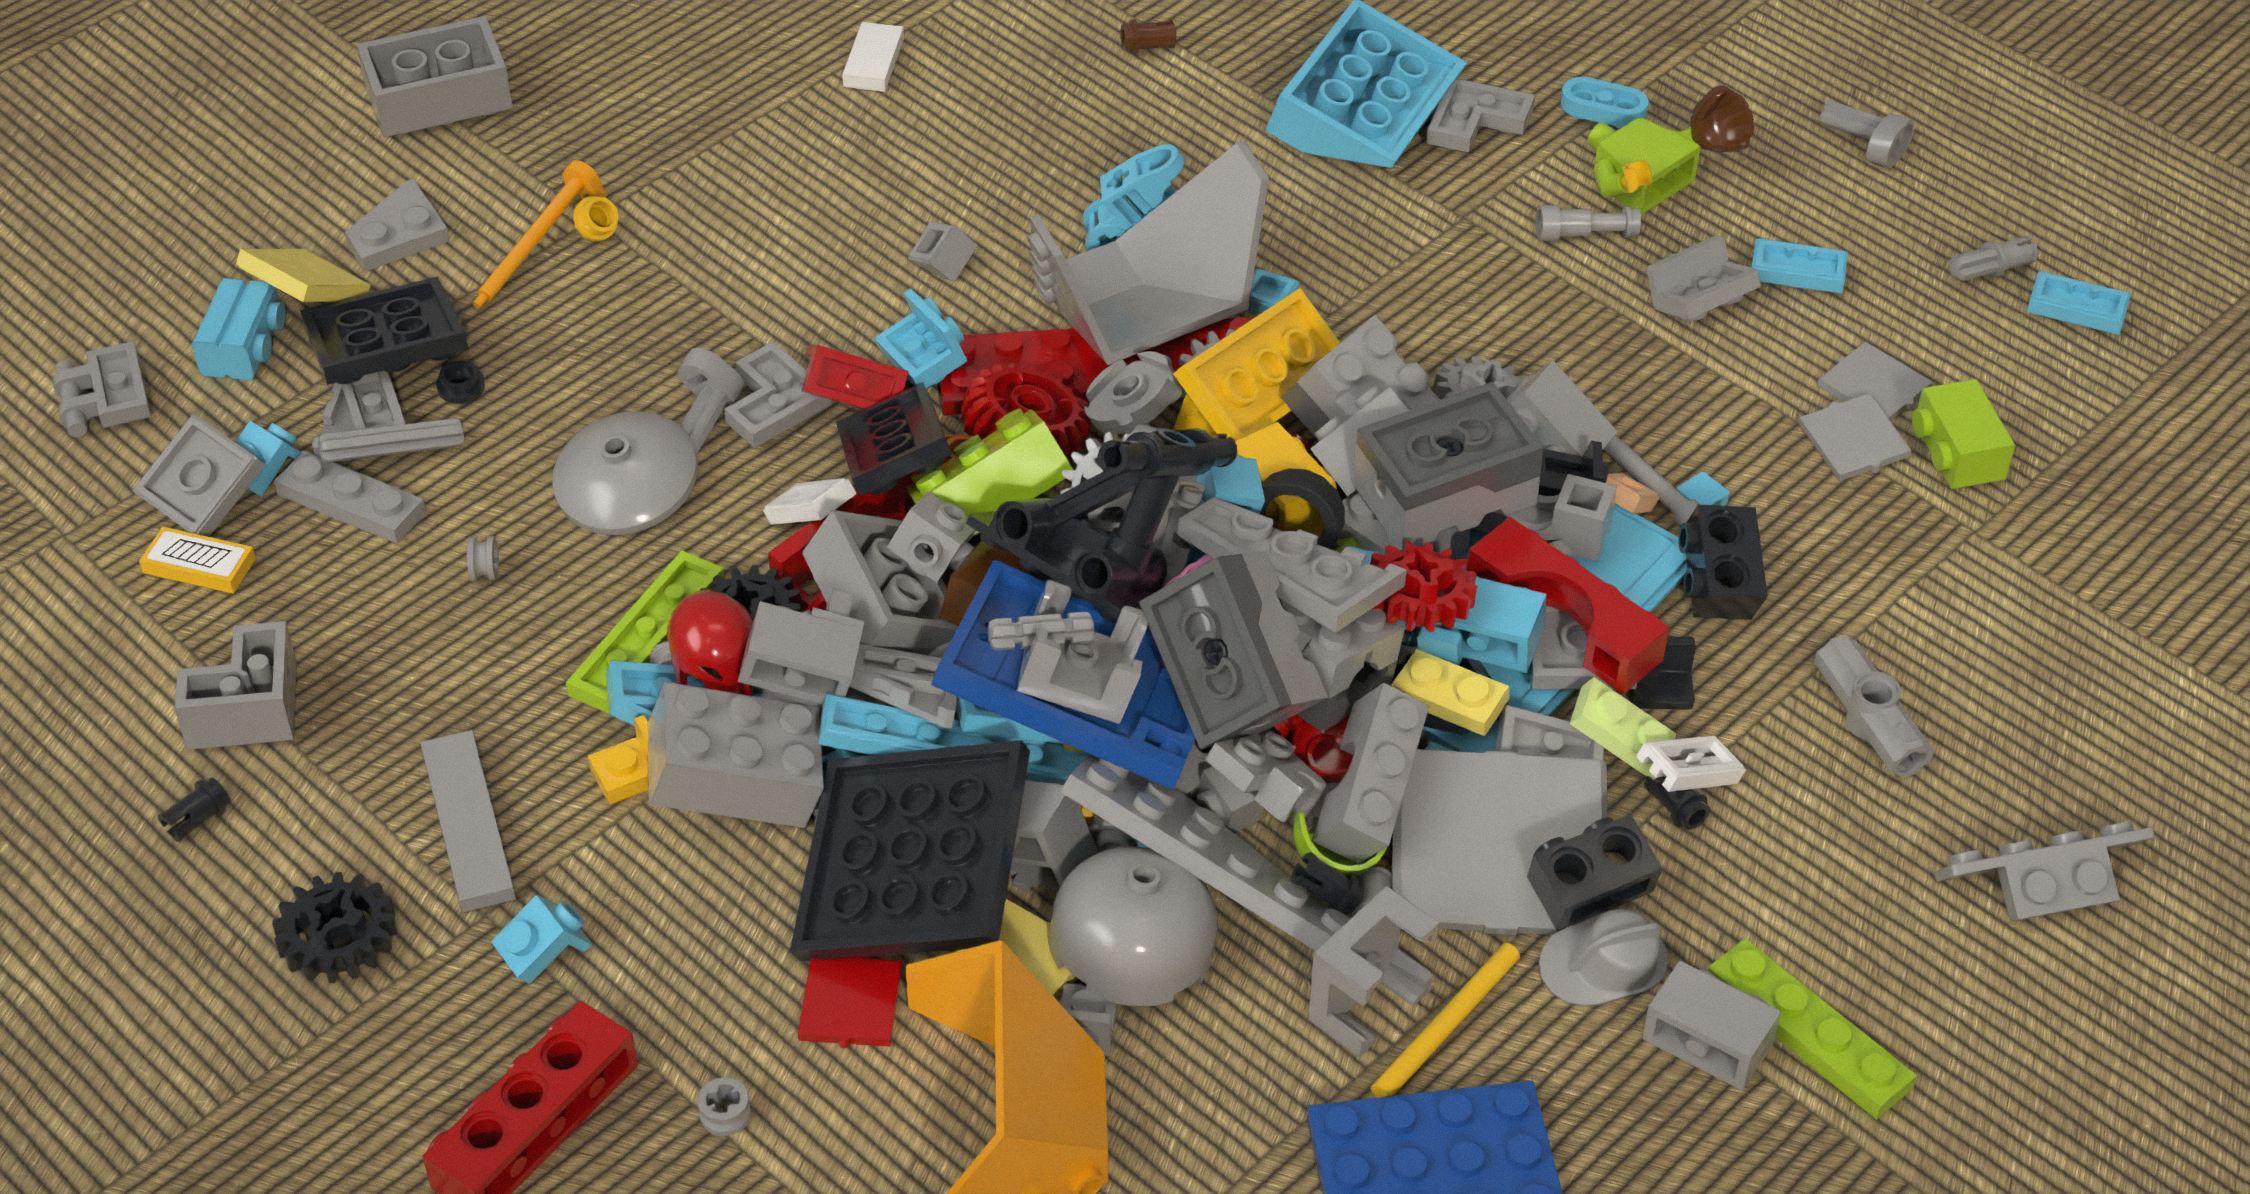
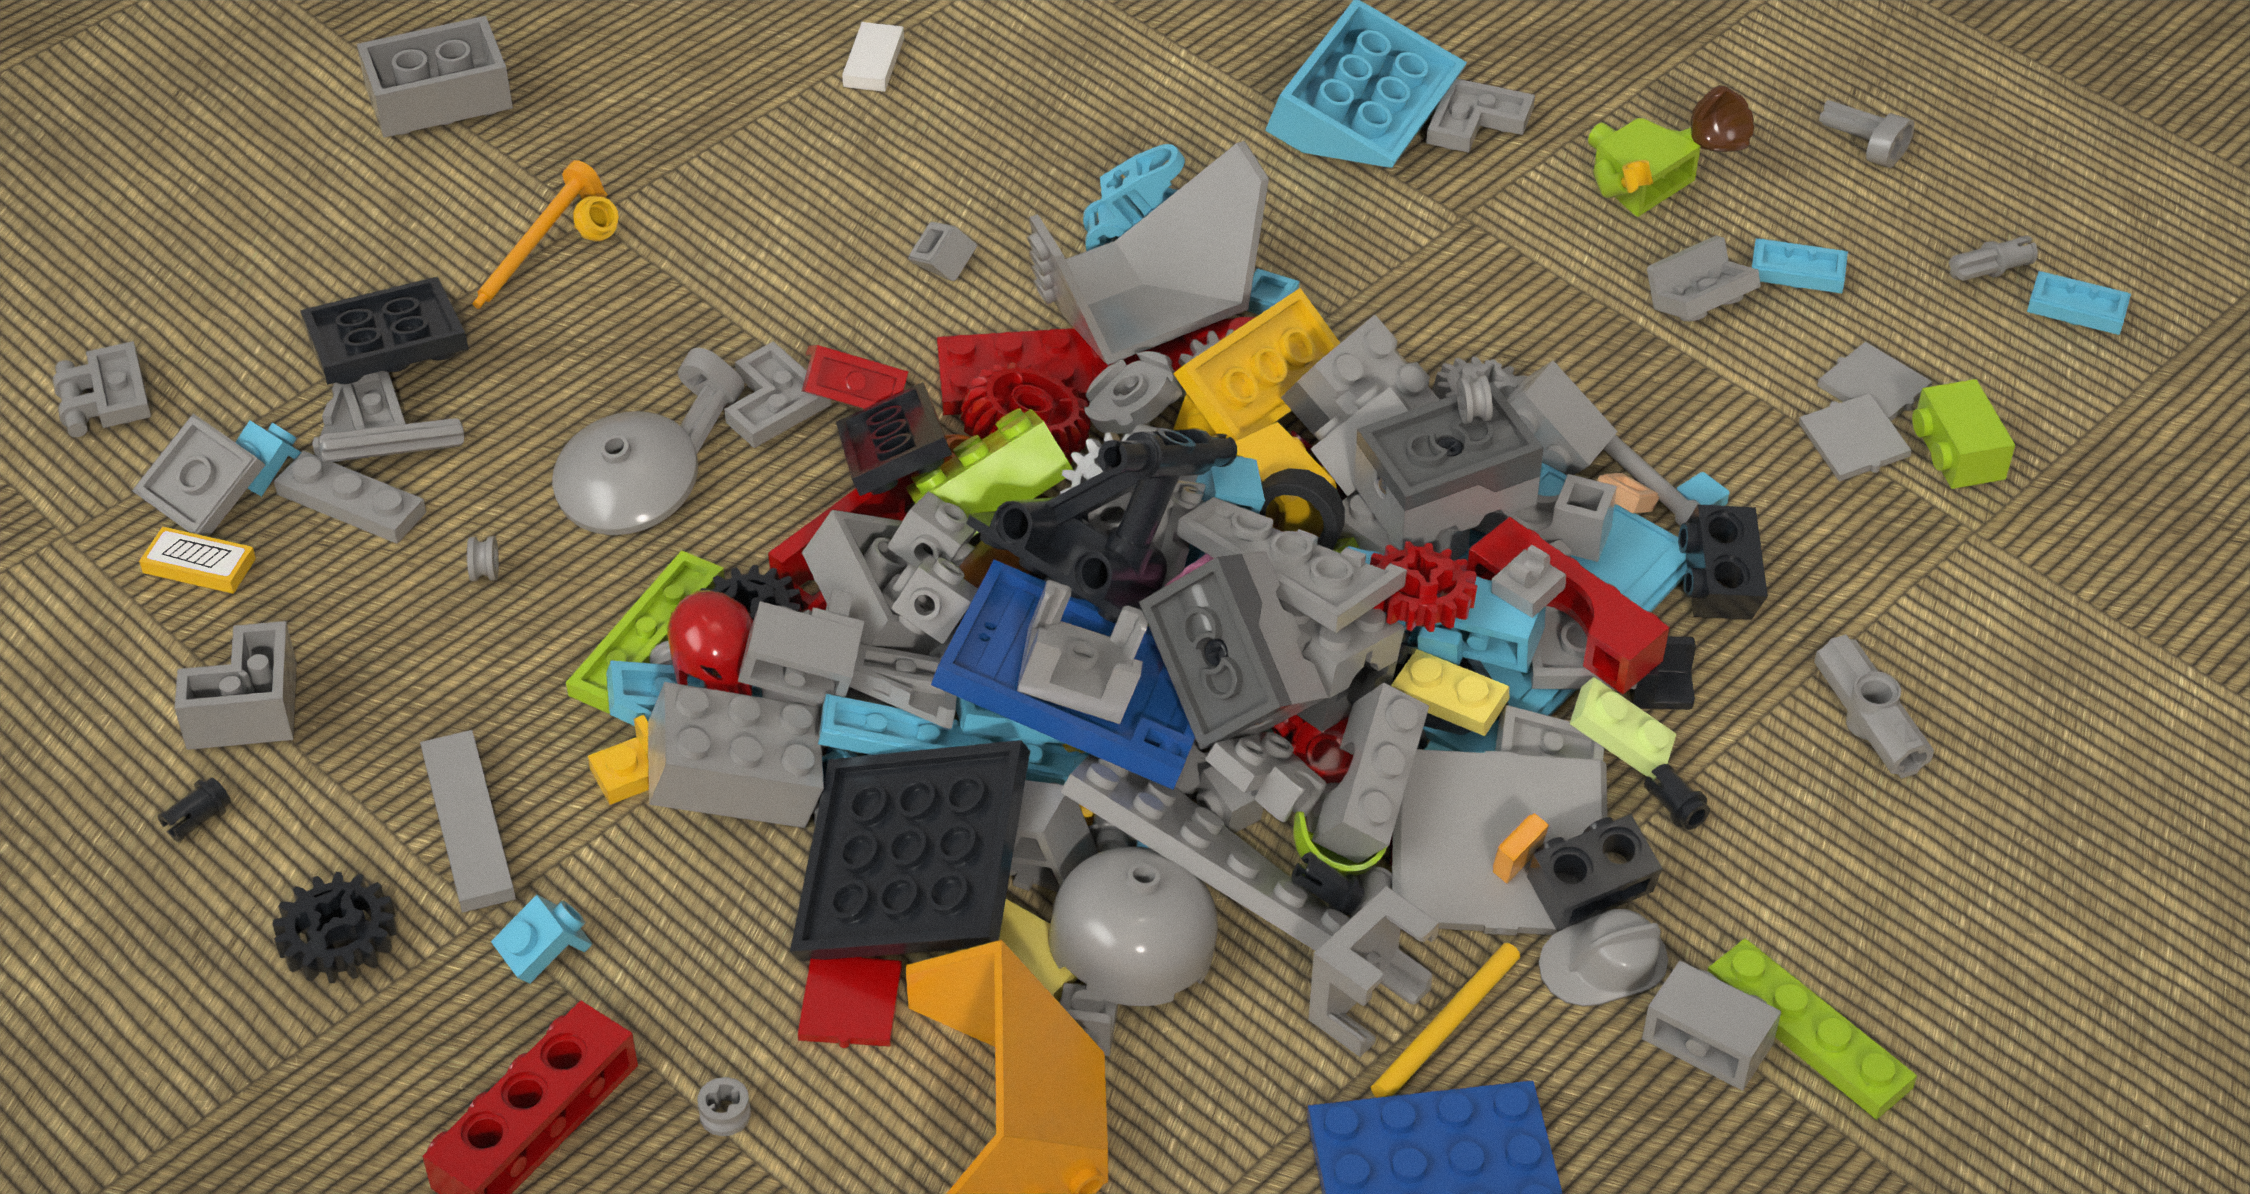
(238, 329): medium azure brick -> none
(301, 274): light yellow tile -> none
(396, 228): light grey wing -> none
(460, 382): black plate -> none
(809, 501): white tile -> none
(923, 342): medium azure bracket -> none
(932, 598): none -> light grey brick
(1004, 634): light grey axle -> none
(1147, 35): reddish brown pin -> none
(1474, 399): none -> light grey bush
(1519, 847): none -> light orange tile
(1529, 581): none -> light grey tile
(1557, 222): light grey piece -> none
(1558, 465): black bracket -> none
(1603, 101): medium azure plate -> none
(1696, 768): white tile -> none
(2052, 878): light grey bracket -> none

